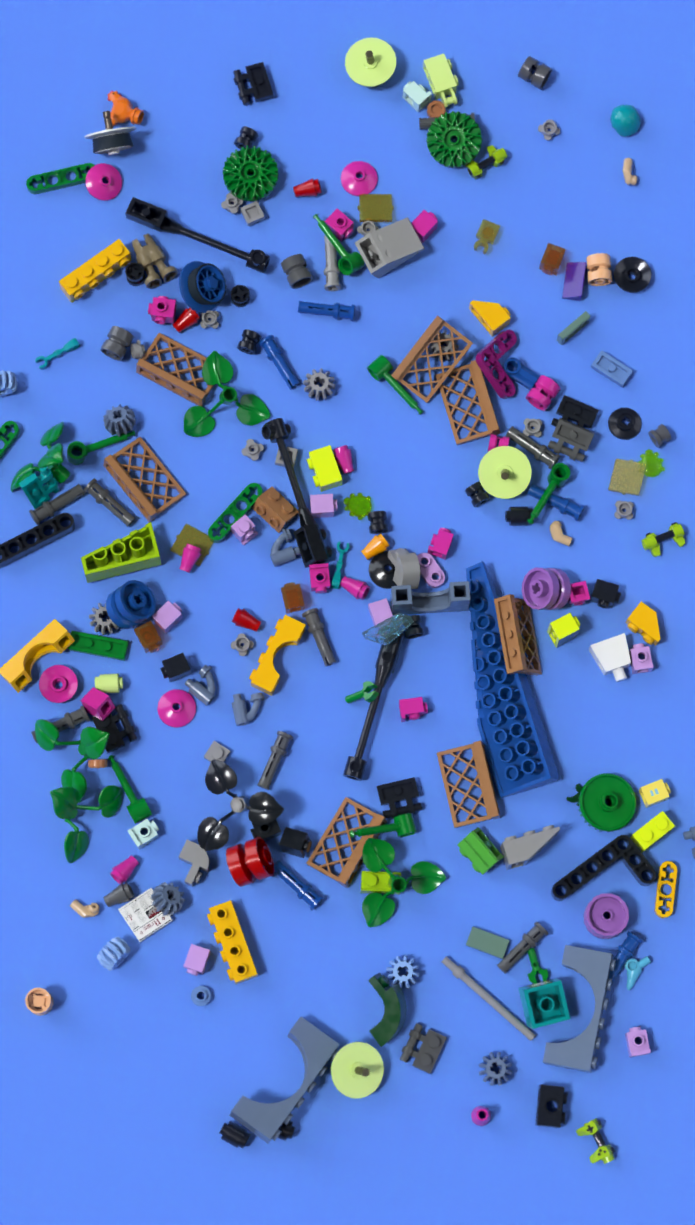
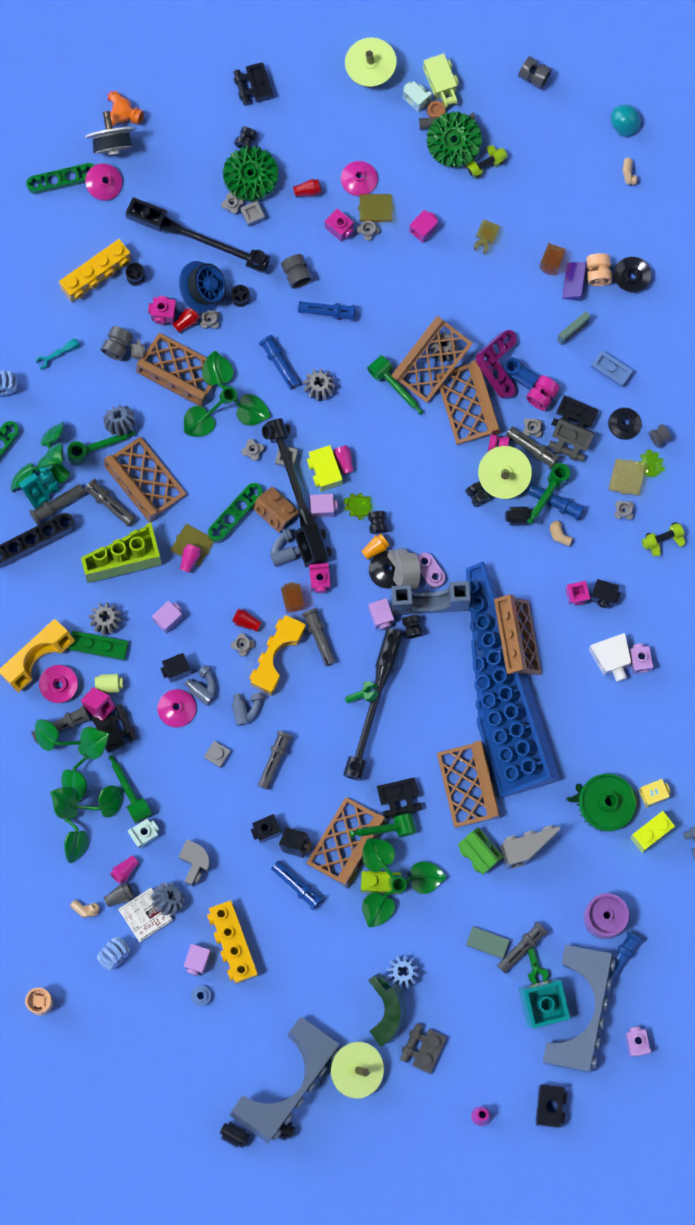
(98, 763): nougat tile -> none
(130, 604): blue wheel -> none
(148, 637): clear orange brick -> none
(153, 255): dark tan piece -> none
(244, 530): lavender brick -> none
(249, 341): black wheel -> none
(250, 861): red wheel -> none
(262, 806): black plant -> none
(331, 271): light grey pin -> none
(337, 576): teal piece -> none
(350, 261): green piece -> none
(355, 587): dark pink cone -> none
(388, 629): clear light blue wing -> none
(389, 247): light grey slope -> none
(412, 708): dark pink brick -> none
(441, 543): dark pink brick -> none
(459, 972): light grey bar -> none
(490, 315): yellow slope -> none
(498, 1062): sand blue gear -> none
(546, 588): medium lavender wheel -> none
(549, 124): light grey plate -> none
(563, 629): neon yellow brick -> none
(601, 865): black beam -> none
(604, 1152): lime piece -> none
(634, 970): medium azure animal -> none
(644, 622): yellow slope -> none
(658, 903): yellow beam -> none

